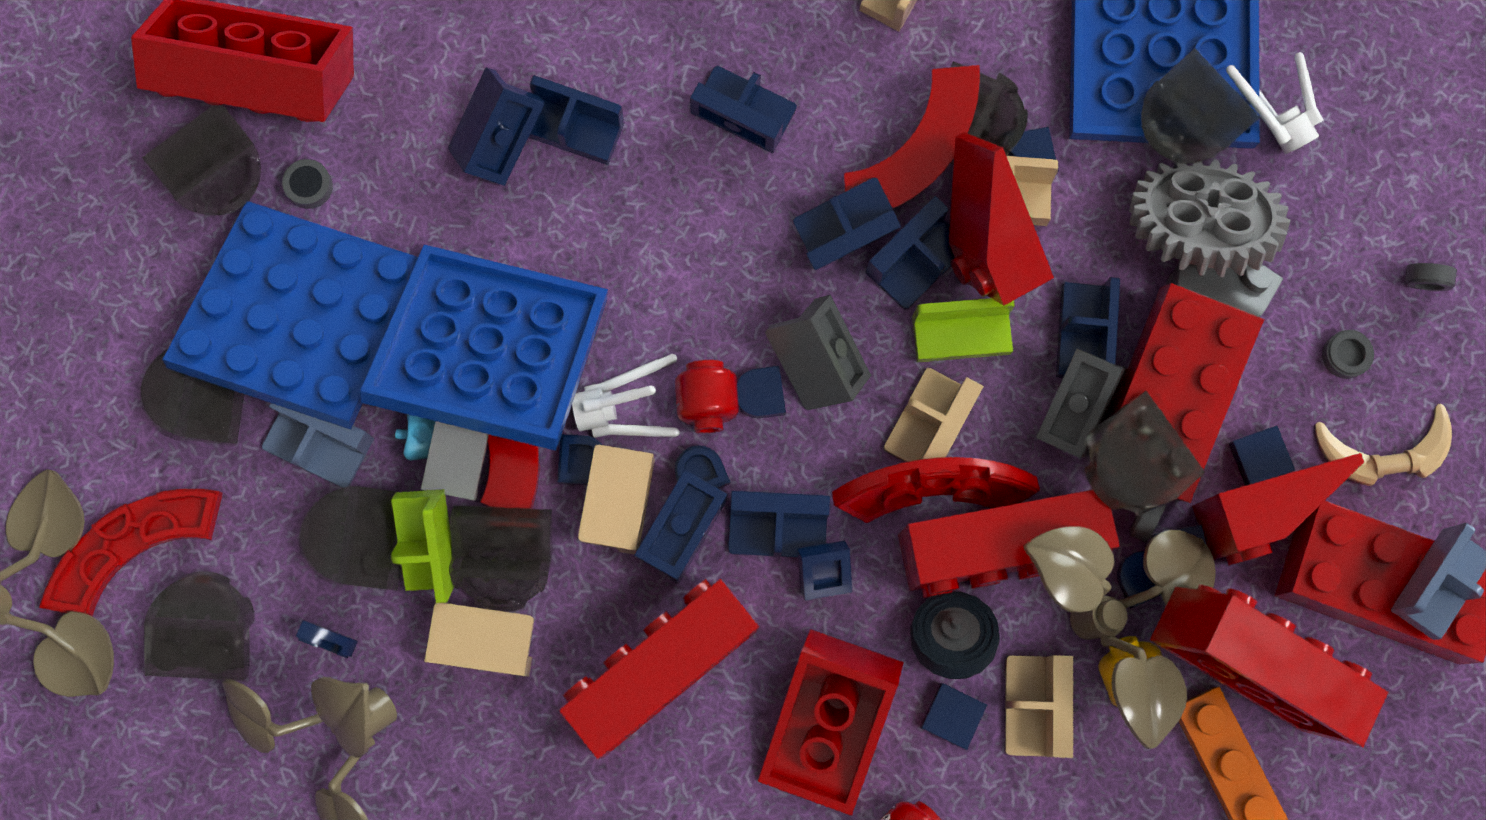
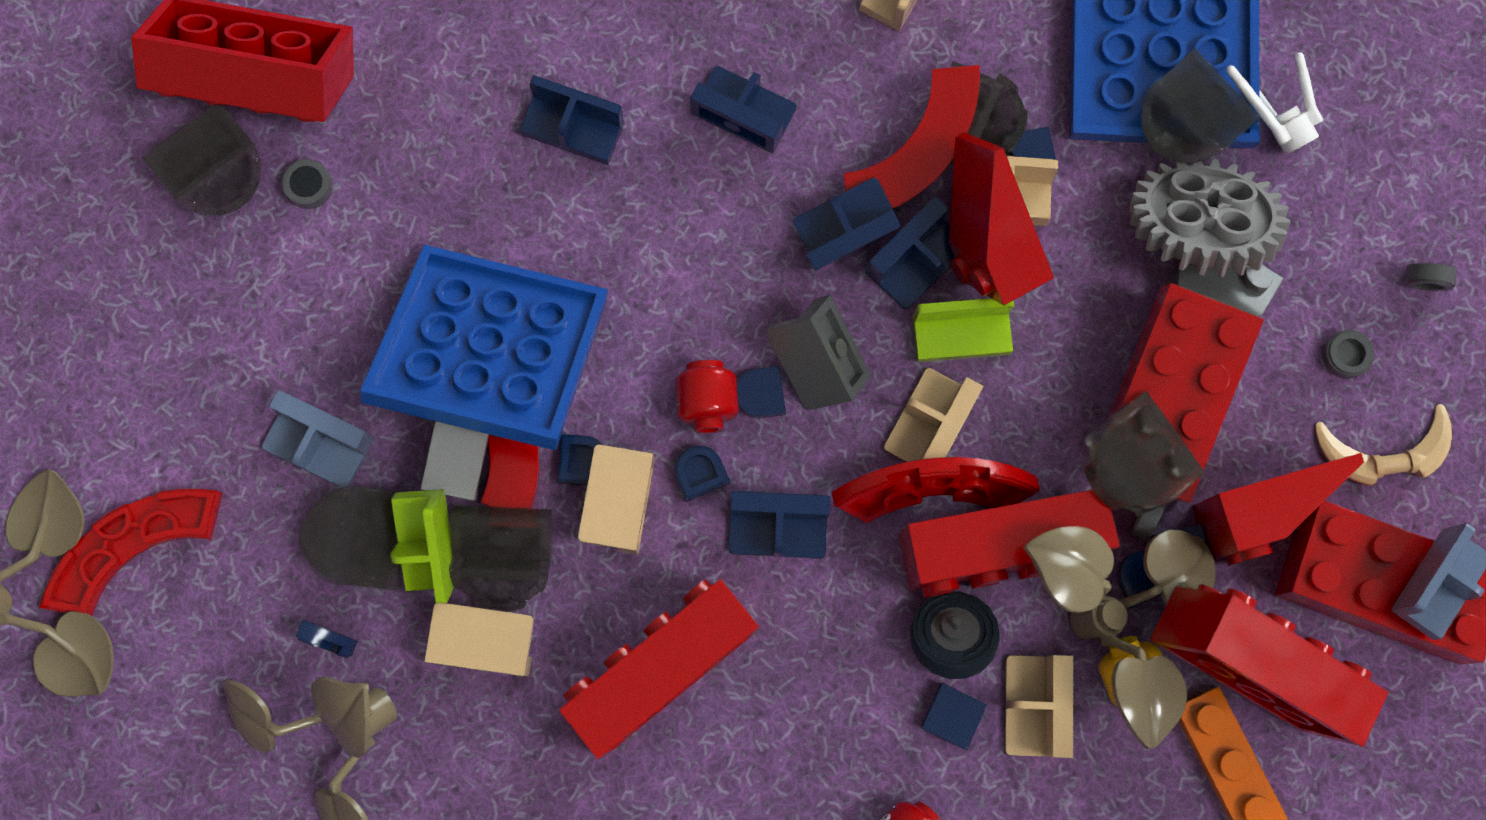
(189, 406): clear smoke slope -> none
(198, 630): clear smoke slope -> none
(292, 314): blue plate -> none
(417, 437): medium azure piece -> none
(494, 128): dark blue panel -> none
(597, 404): white plant -> none
(682, 526): dark blue panel -> none
(824, 570): dark blue plate -> none
(831, 722): red slope -> none
(1081, 402): dark grey panel -> none
(1088, 321): dark blue panel -> none
(1261, 456): dark blue tile -> none

